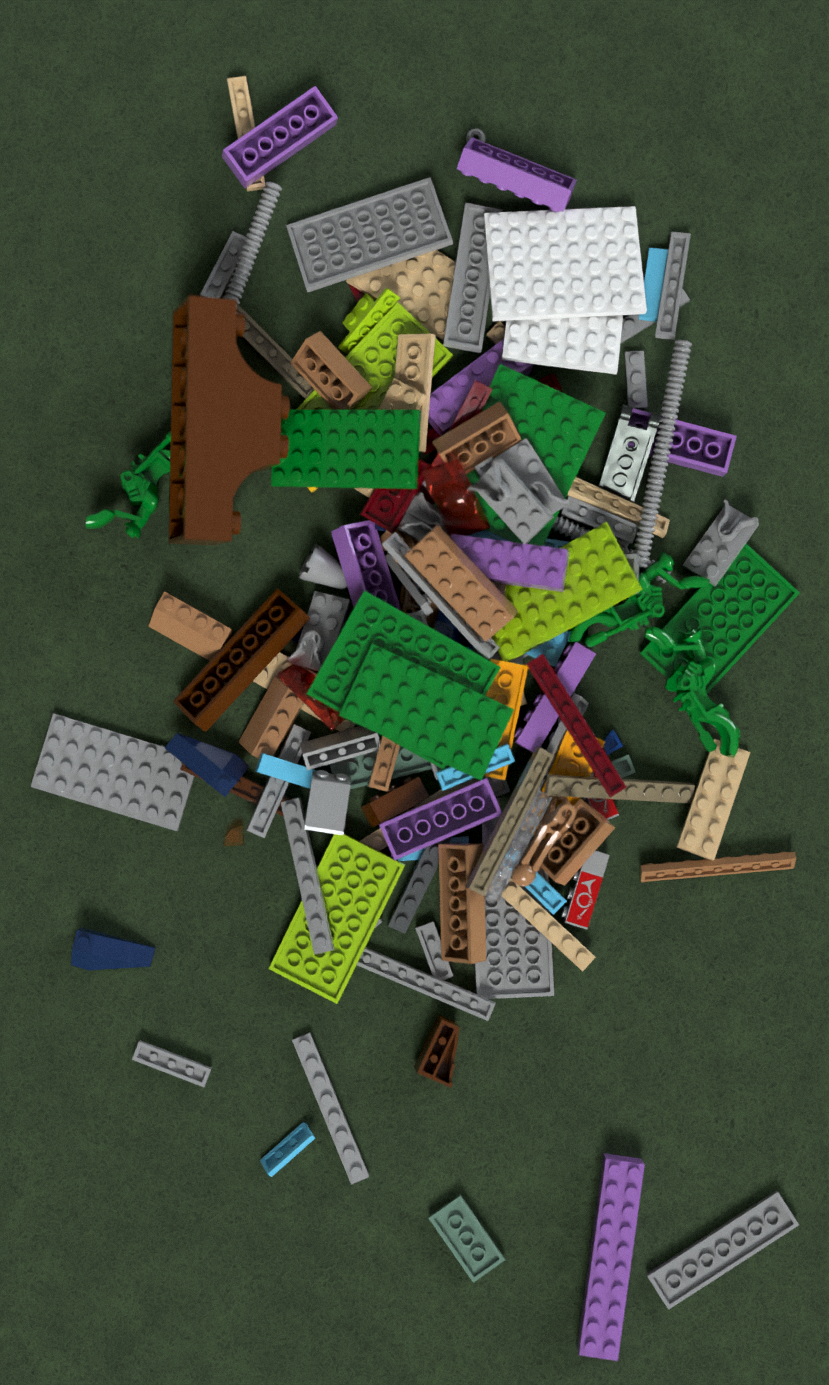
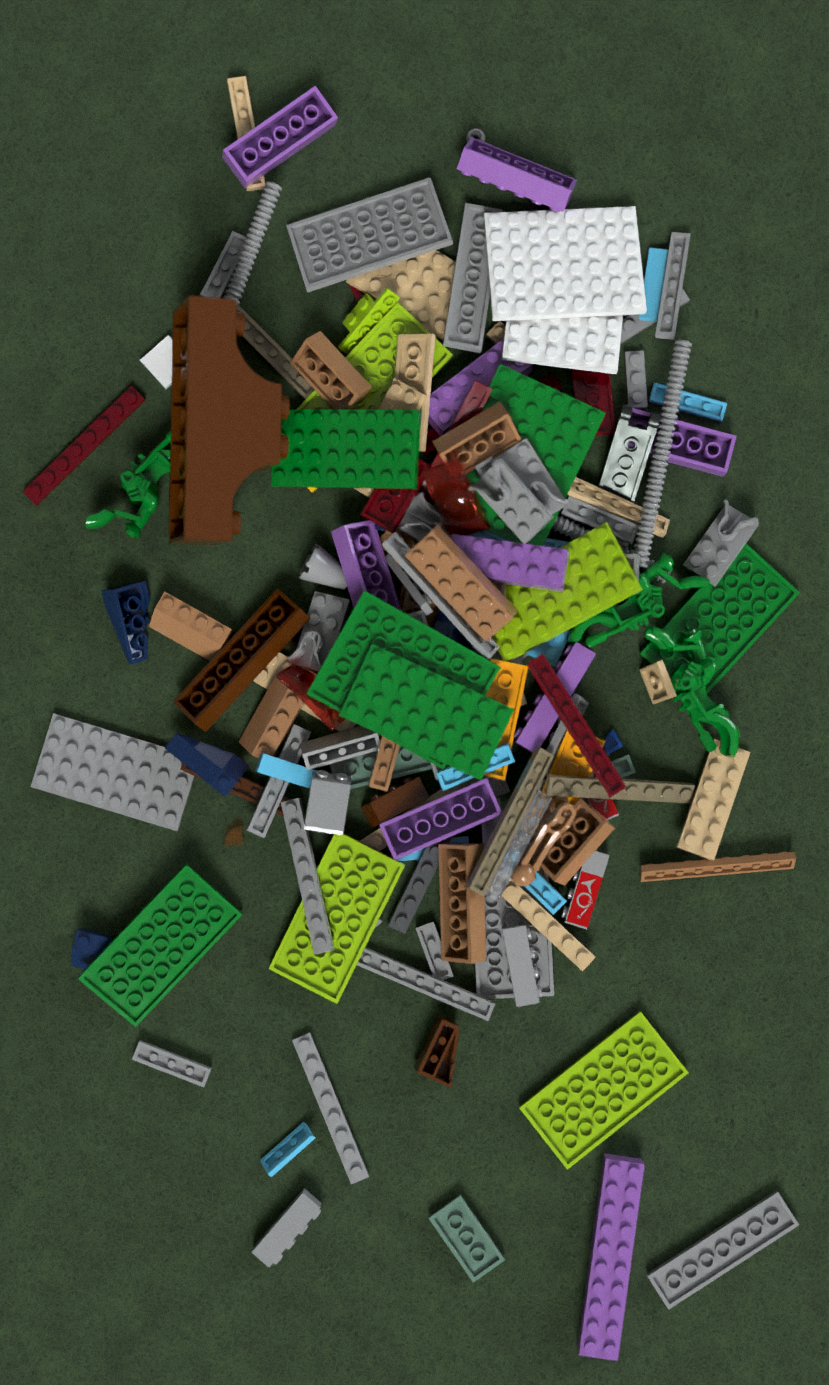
(83, 446): none -> dark red plate
(128, 613): none -> dark blue wedge
(159, 362): none -> white tile
(160, 945): none -> green plate
(286, 1228): none -> light grey brick
(520, 965): none -> light grey brick
(596, 391): none -> dark red tile
(603, 1089): none -> lime plate
(657, 682): none -> tan tile
(691, 403): none -> medium azure tile

